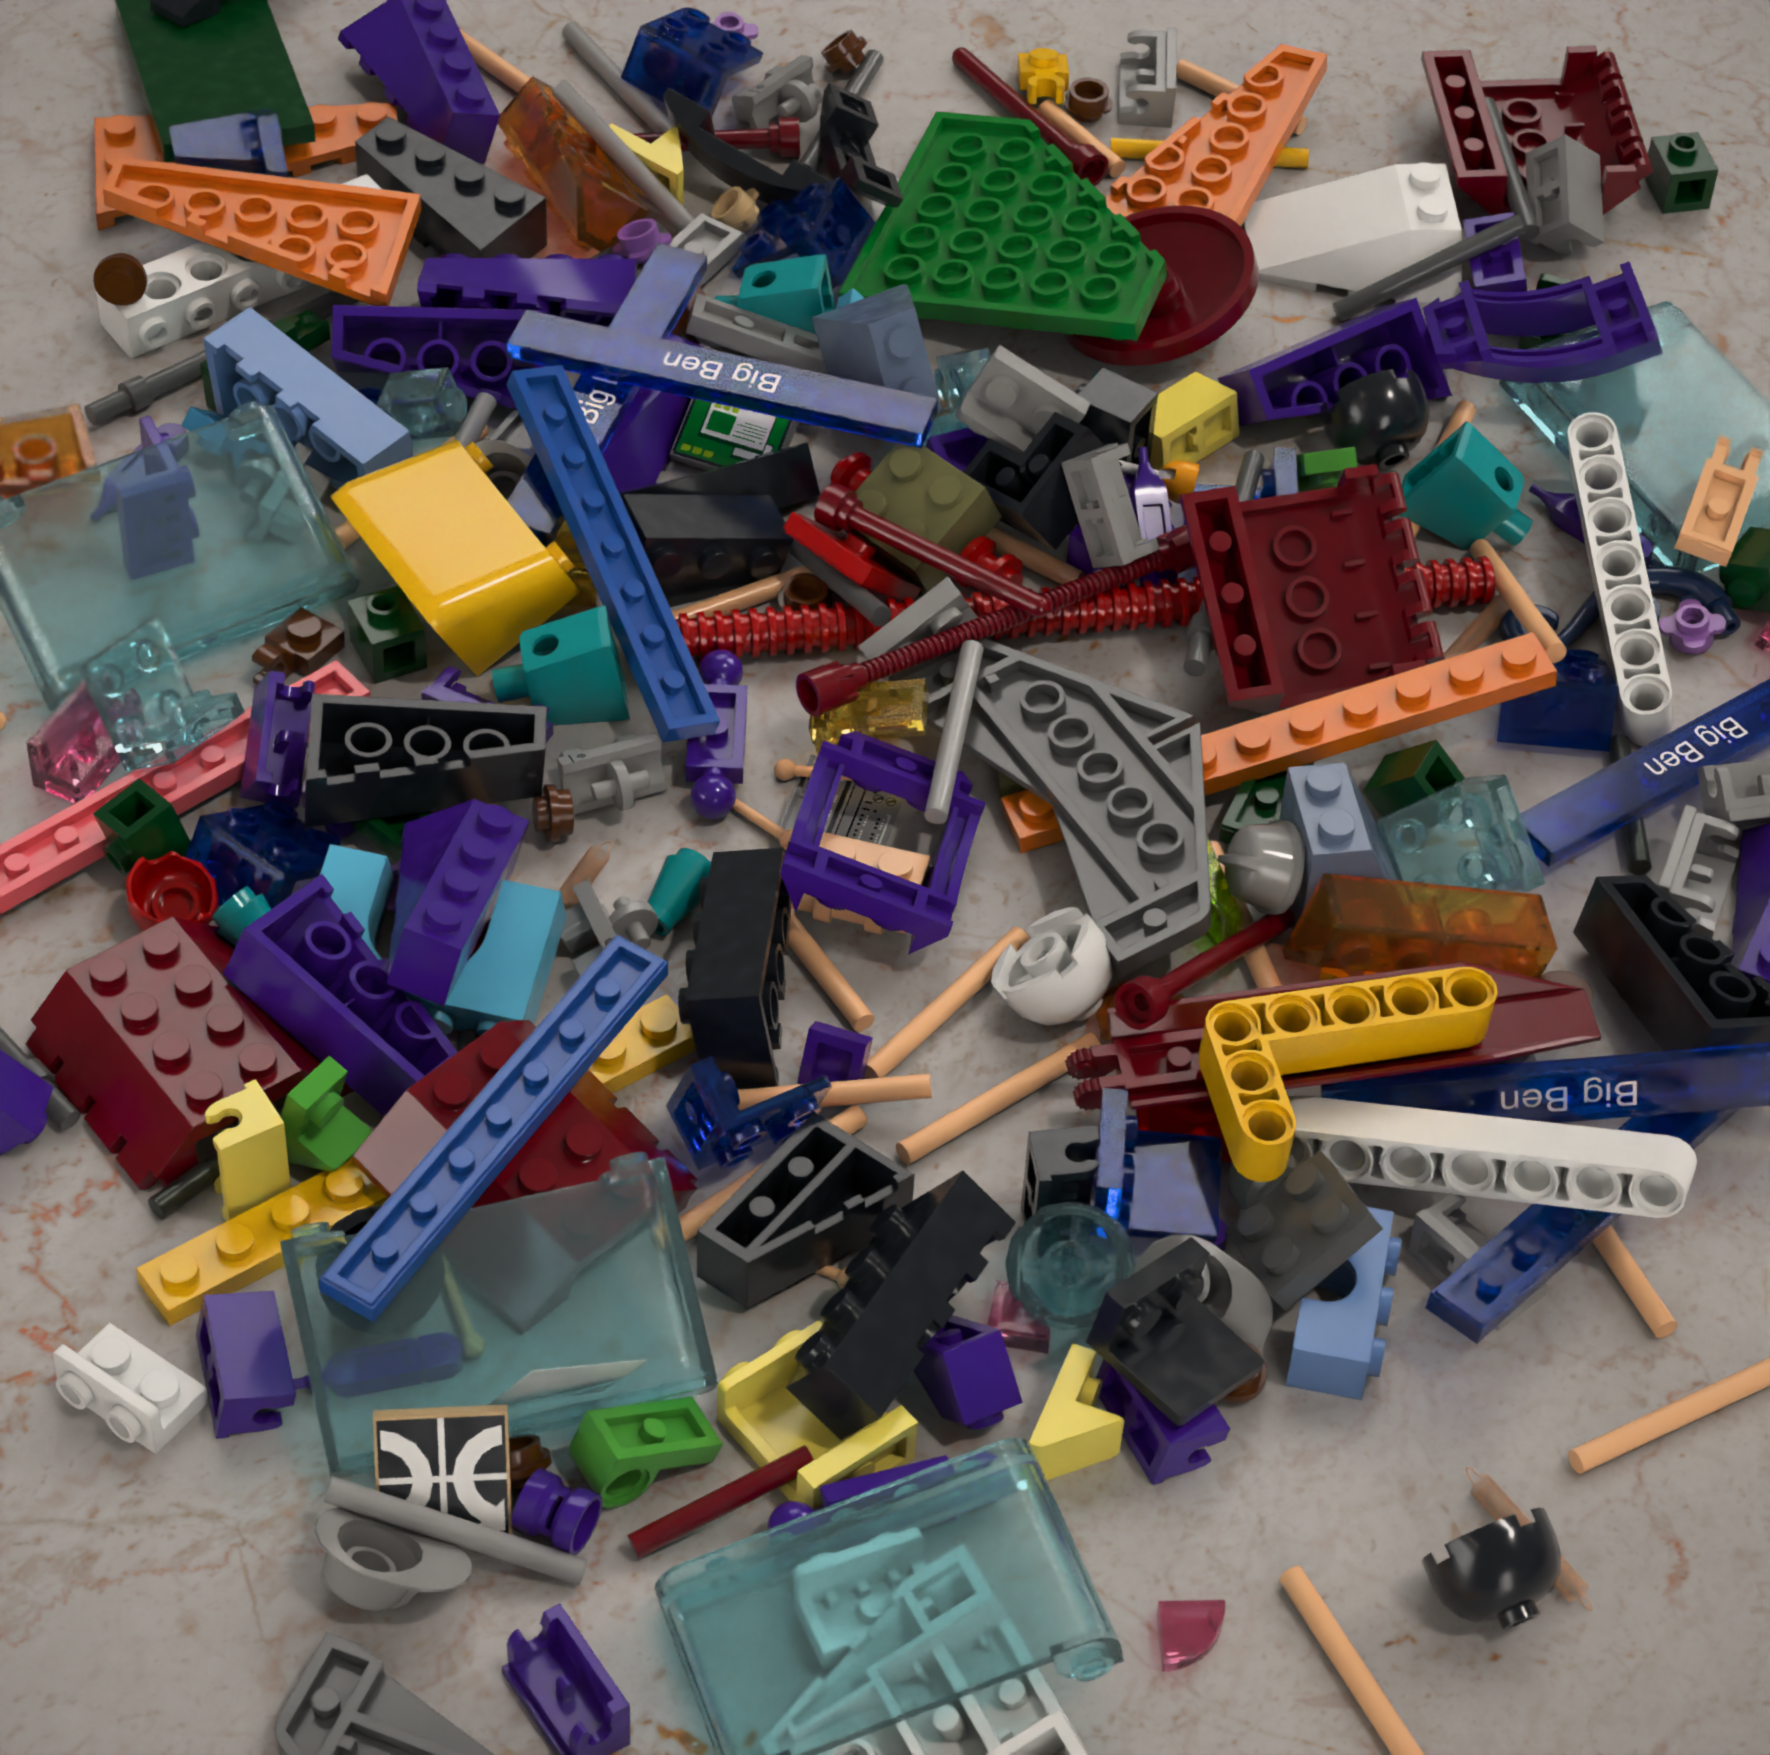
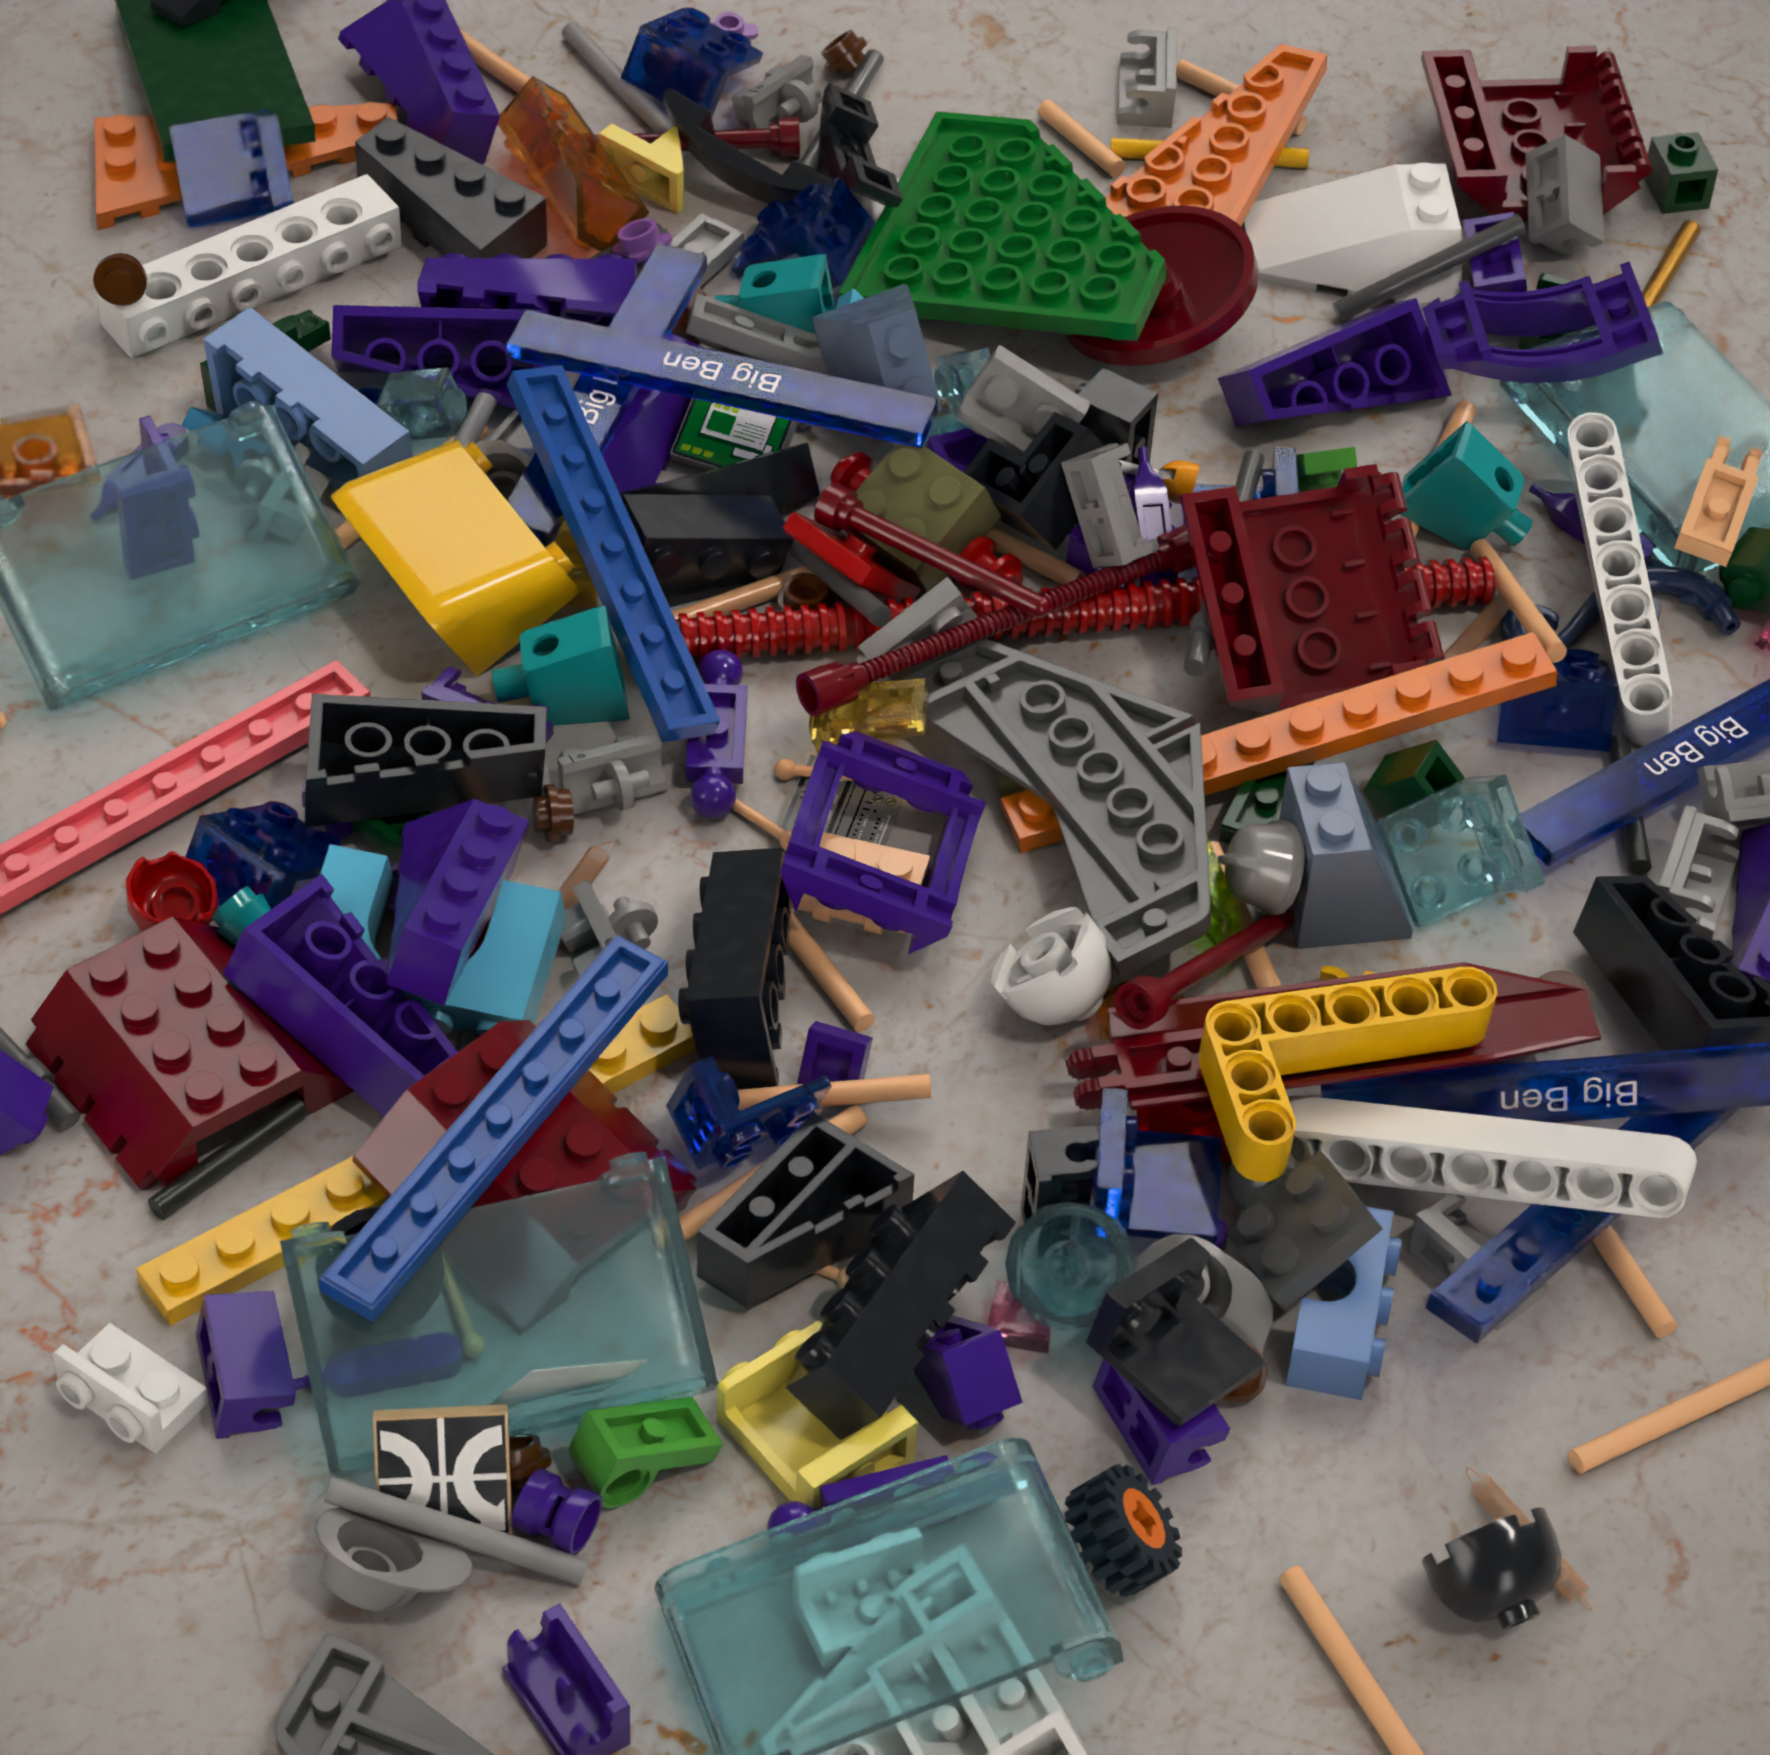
(72, 749): clear pink hinge -> none
(140, 391): dark grey bar -> none
(140, 825): dark green brick -> none
(150, 701): clear light blue bracket -> none
(251, 1154): light yellow hinge -> none
(277, 741): dark purple hinge -> none
(299, 644): reddish brown plate -> none
(306, 228): orange wing -> none
(316, 1122): bright green slope -> none
(387, 634): dark green brick -> none
(622, 155): light grey bar -> none
(677, 888): teal cone -> none
(719, 1502): dark red bar -> none
(737, 208): tan plate -> none
(941, 1008): light nougat bar -> none
(953, 732): light grey bar -> none
(990, 1102): light nougat bar -> none
(1043, 74): yellow plate -> none
(1070, 1428): light yellow slope -> none
(1086, 159): dark red piece -> none
(1088, 100): reddish brown plate -> none
(1123, 1530): none -> black wheel
(1188, 1630): clear pink tile -> none
(1193, 420): light yellow hinge -> none
(1378, 417): black cylinder -> none
(1417, 925): clear orange wedge -> none
(1515, 188): dark grey bar -> none
(1671, 262): none -> pearl gold bar
(1692, 627): medium lavender plate -> none

